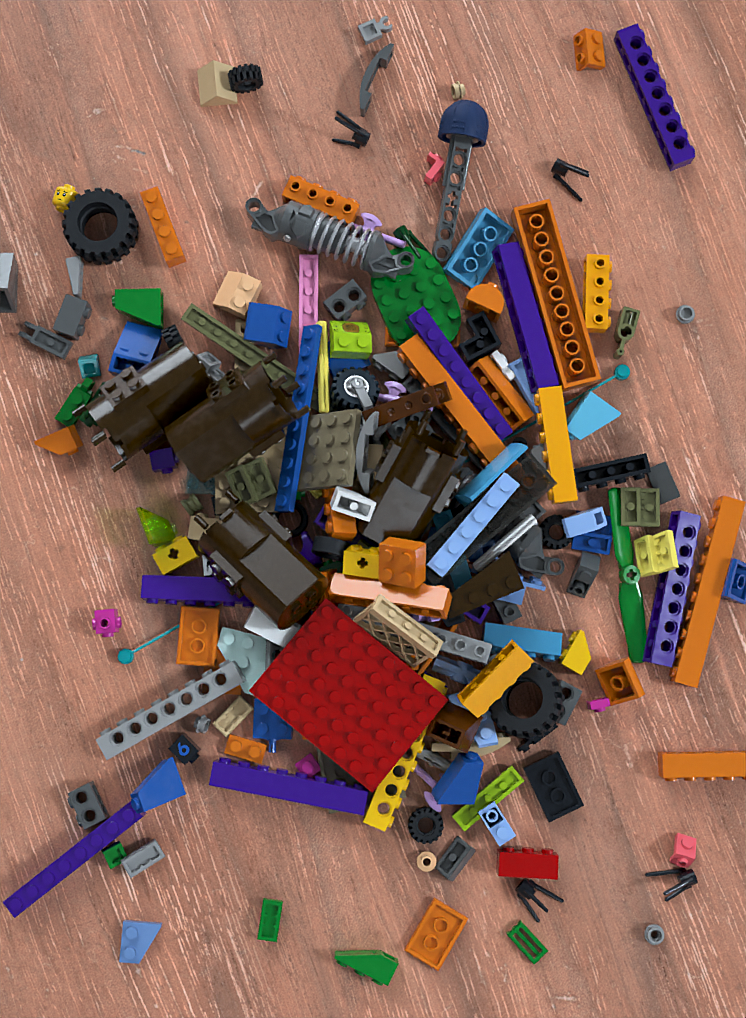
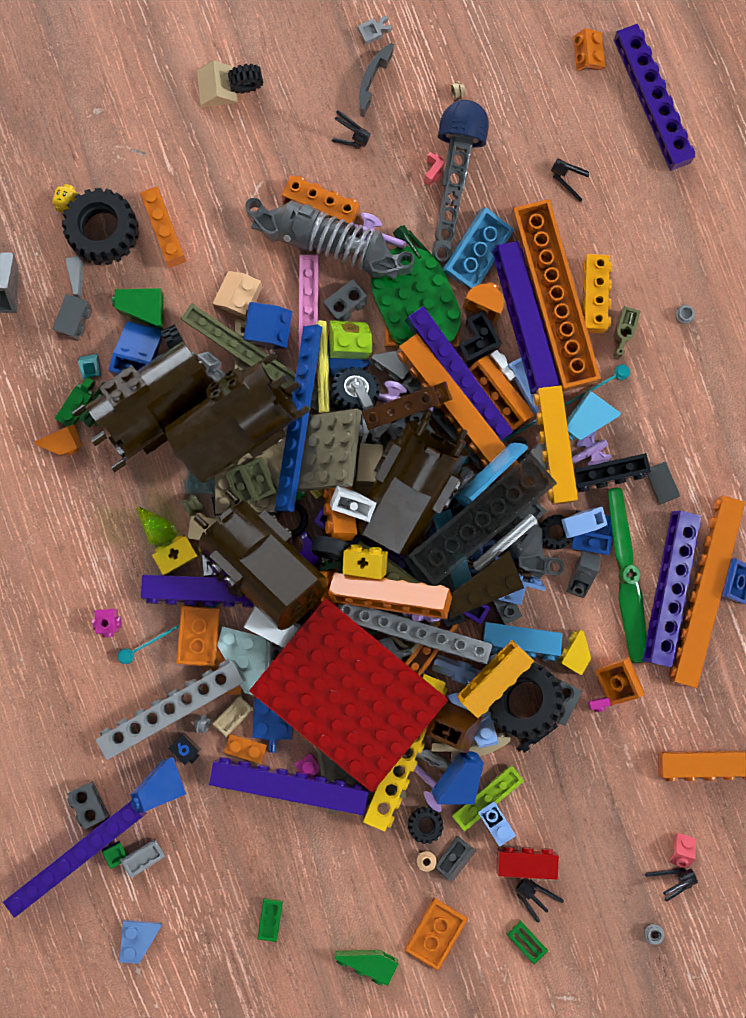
(47, 340): dark grey hinge -> none
(163, 460): dark purple brick -> none
(365, 474): light grey slope -> none
(402, 562): orange brick -> none
(407, 629): tan fence -> none
(473, 524): light blue plate -> none
(553, 786): black plate -> none
(592, 450): none -> lavender piece
(640, 507): olive slope -> none
(656, 553): light yellow slope -> none

